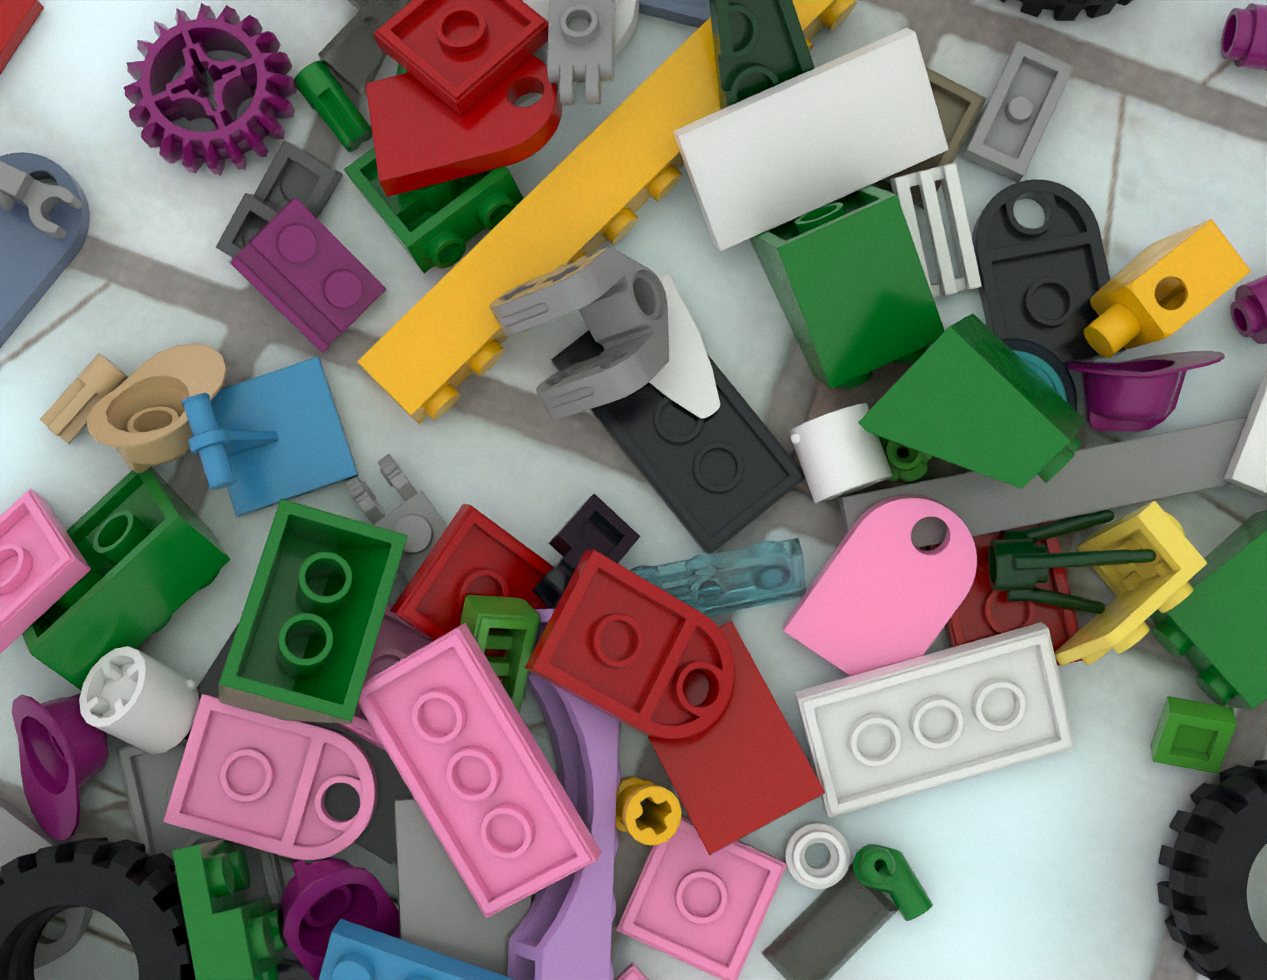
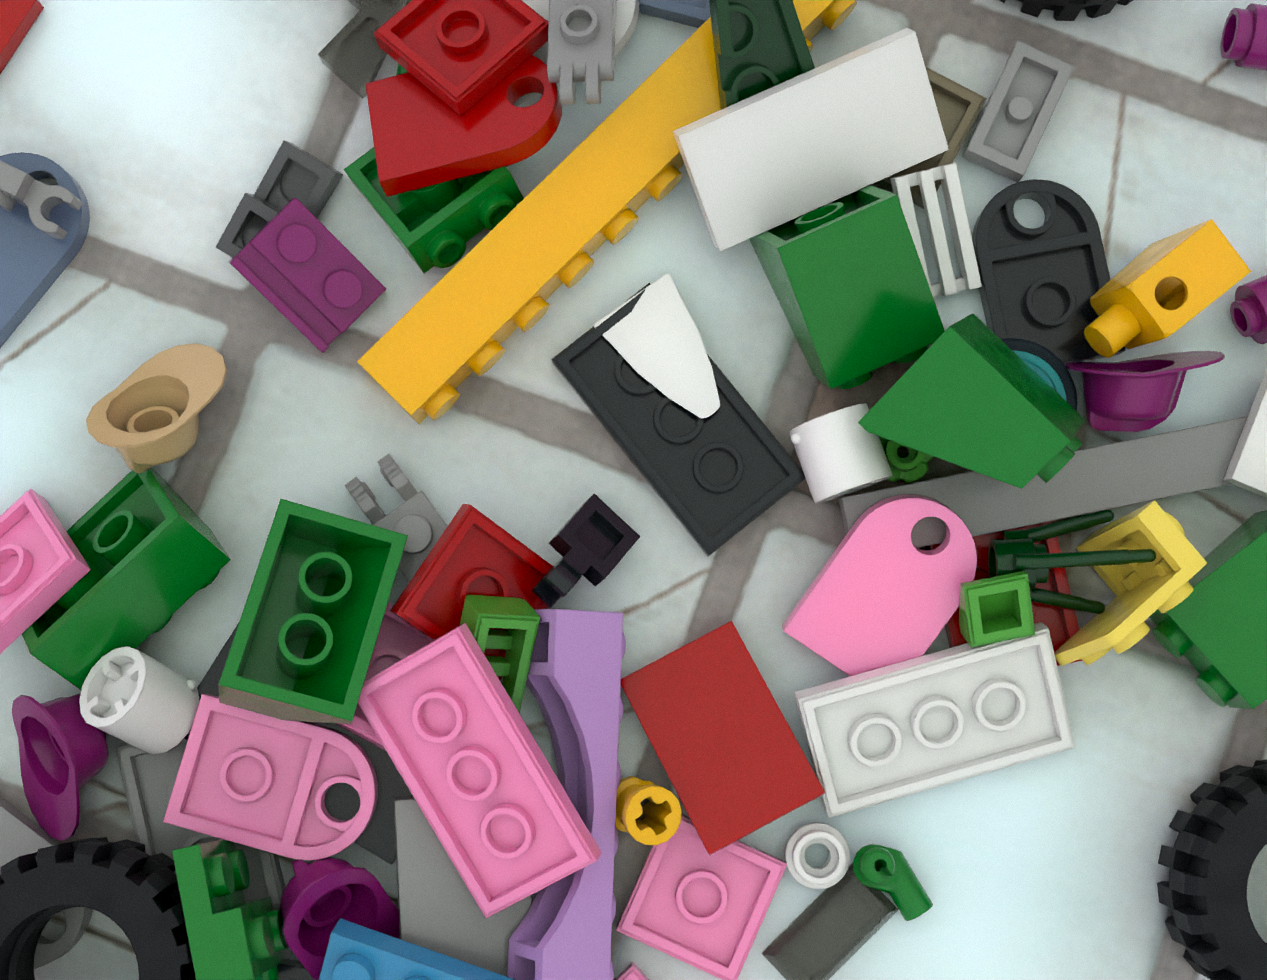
(70, 410): tan piece -> none
(164, 101): magenta gear -> none
(271, 437): dark azure plate -> none
(332, 104): green piece -> none
(621, 308): light grey piece -> none
(631, 648): red tile -> none
(733, 578): clear light blue tile -> none
(996, 609): none -> bright green slope
(1193, 734): bright green plate -> none

